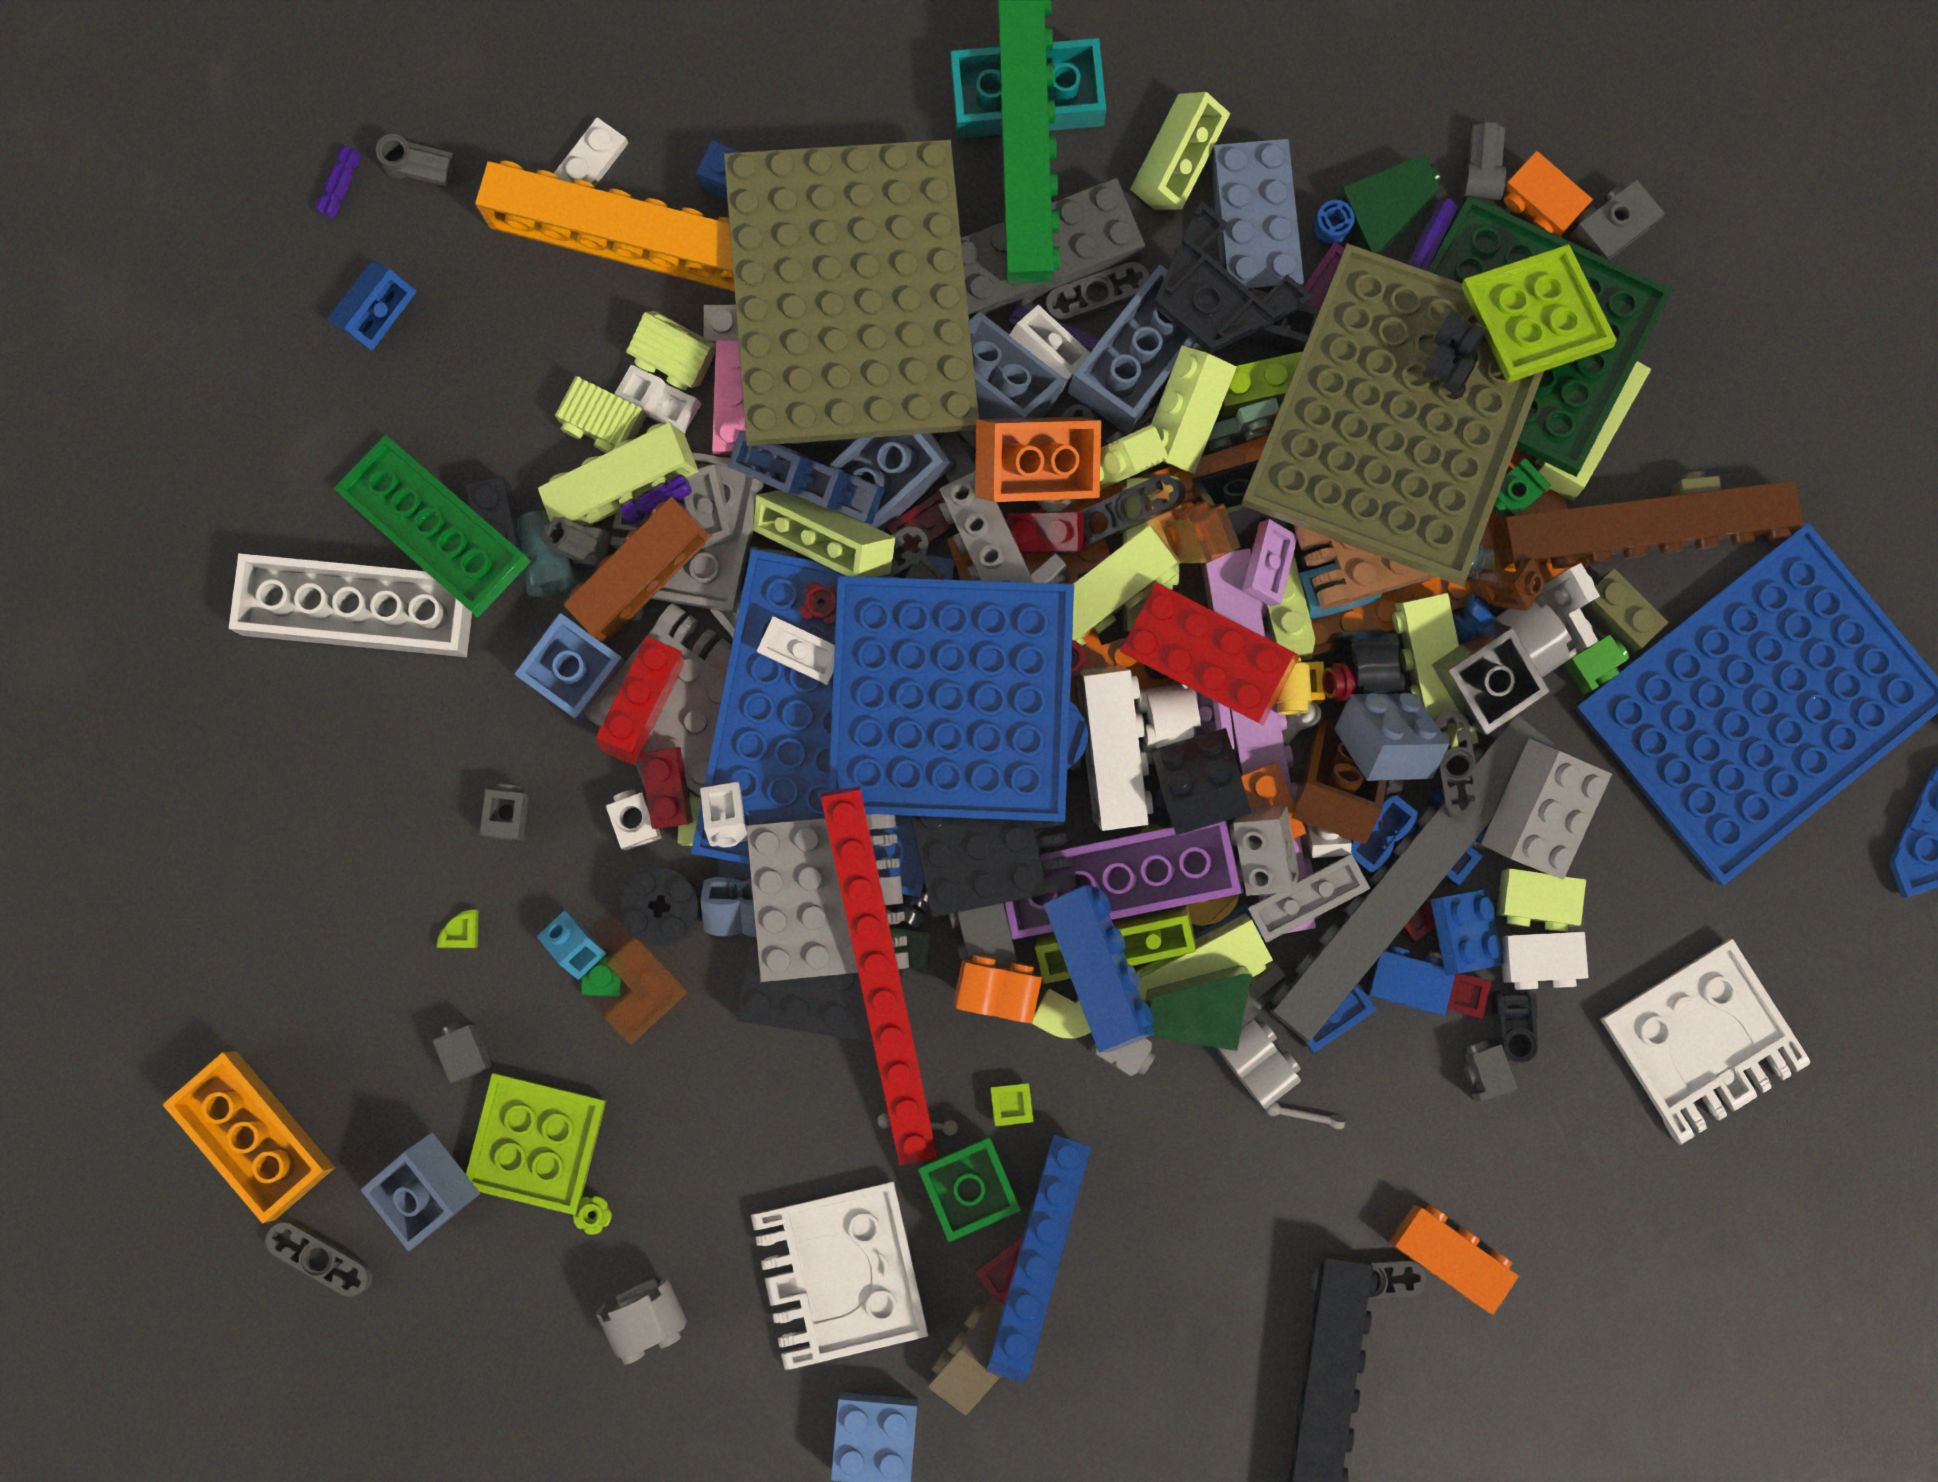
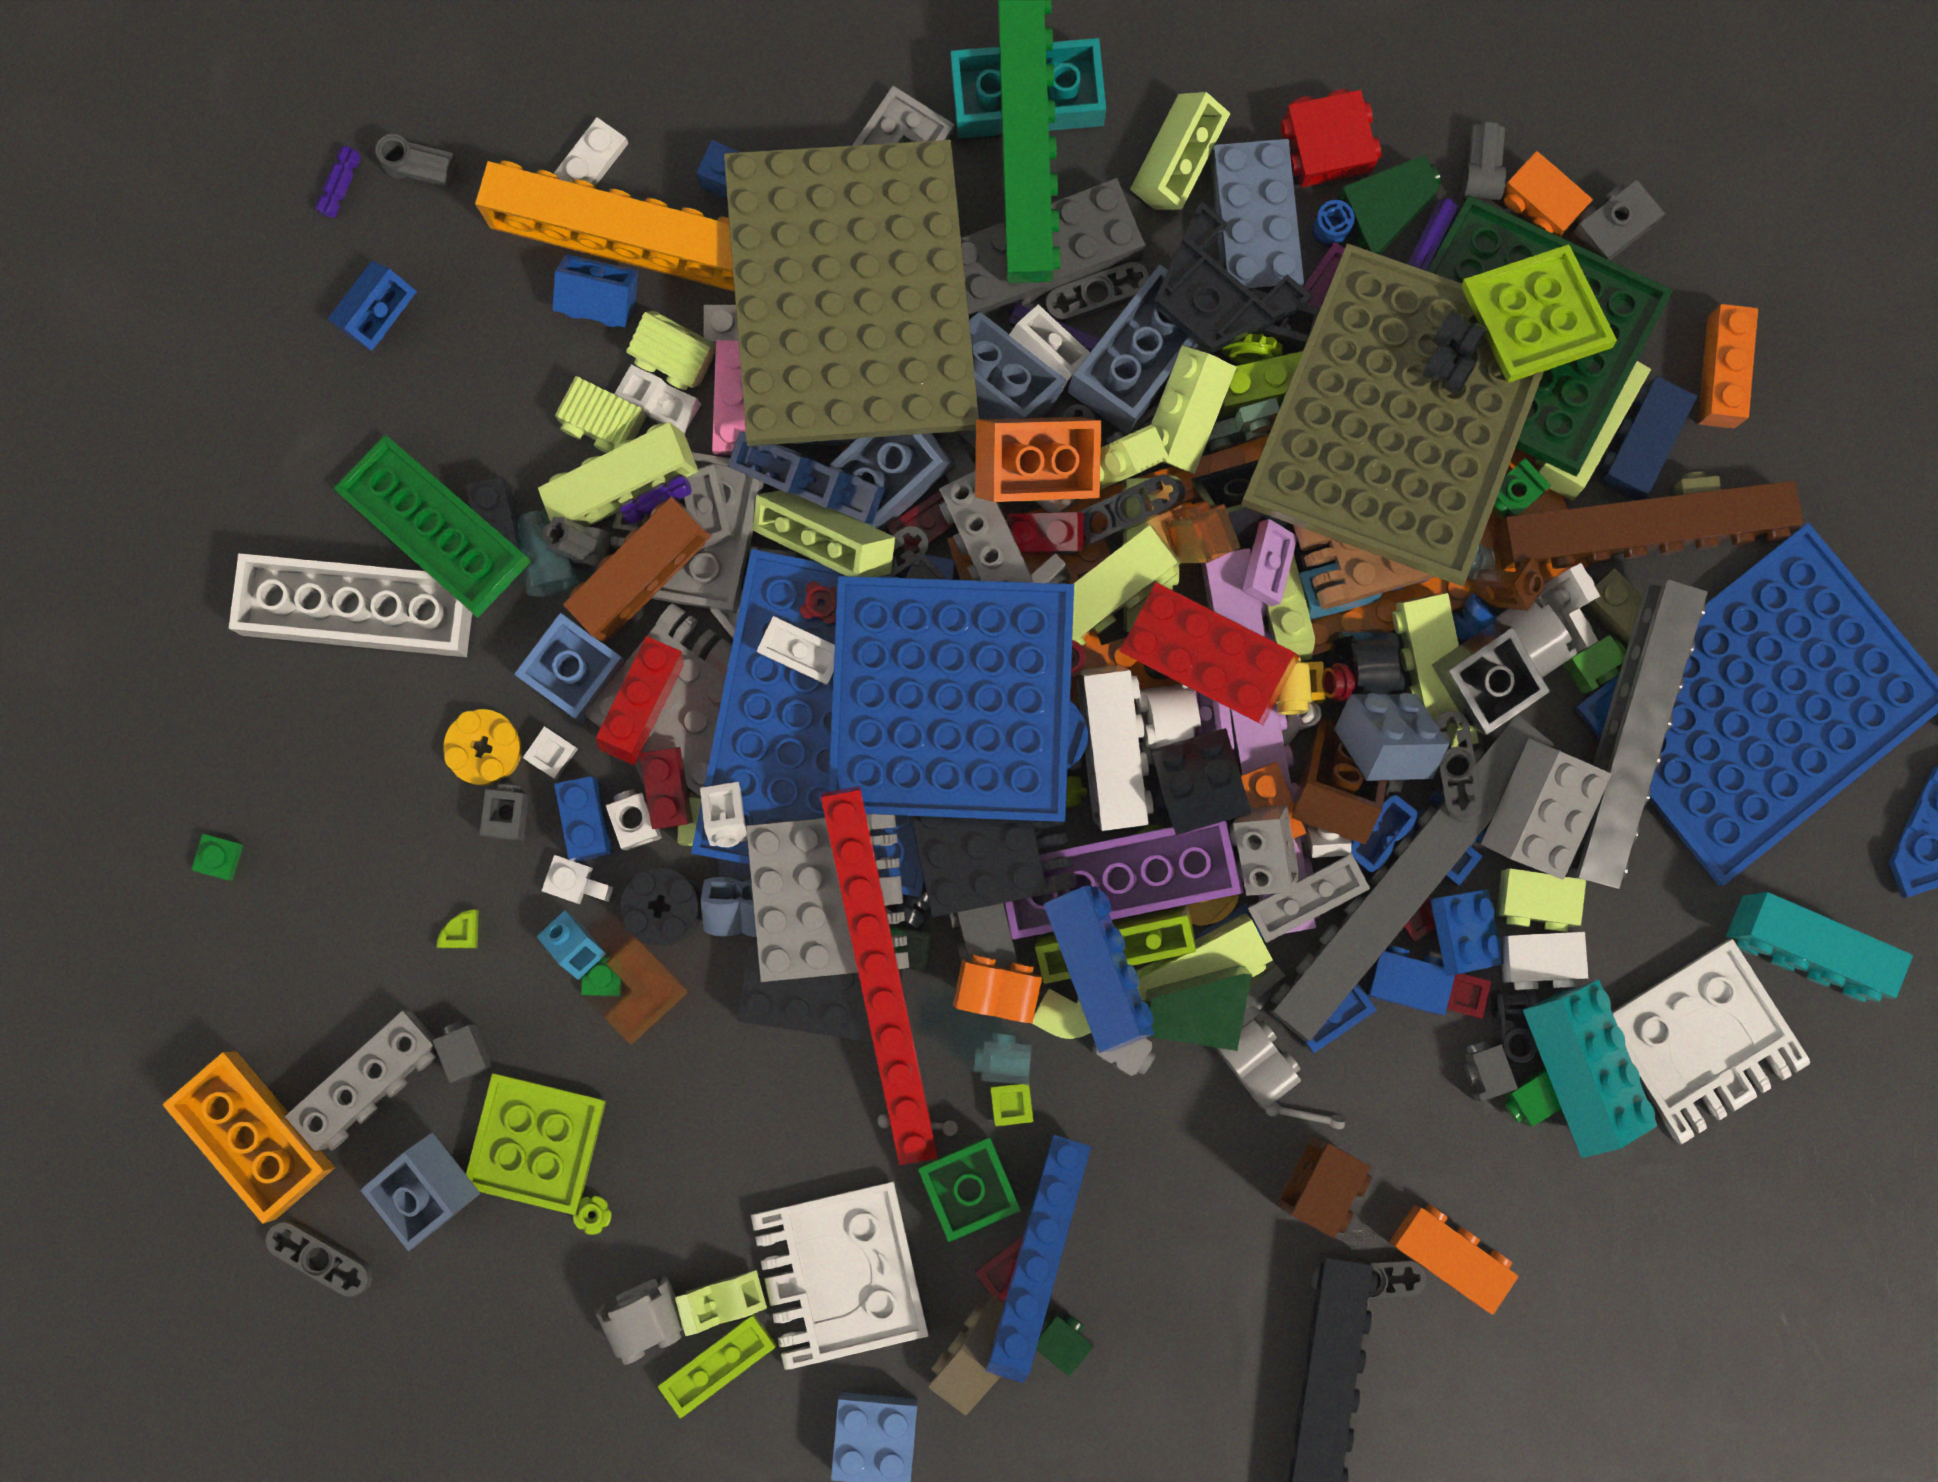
(217, 857): none -> green plate
(363, 1081): none -> light grey brick
(493, 766): none -> yellow plate
(550, 753): none -> white plate
(572, 881): none -> white plate
(583, 819): none -> blue brick
(595, 291): none -> blue brick
(716, 1366): none -> lime plate
(720, 1302): none -> yellowish green brick
(903, 119): none -> light grey plate
(1003, 1060): none -> clear light blue brick
(1064, 1342): none -> dark green brick
(1074, 791): none -> lime plate
(1253, 349): none -> lime gear
(1325, 1187): none -> reddish brown brick
(1330, 137): none -> red brick
(1533, 1099): none -> green brick
(1590, 1069): none -> teal brick
(1638, 724): none -> dark grey brick
(1646, 438): none -> dark blue brick
(1727, 366): none -> orange brick
(1819, 947): none -> teal brick

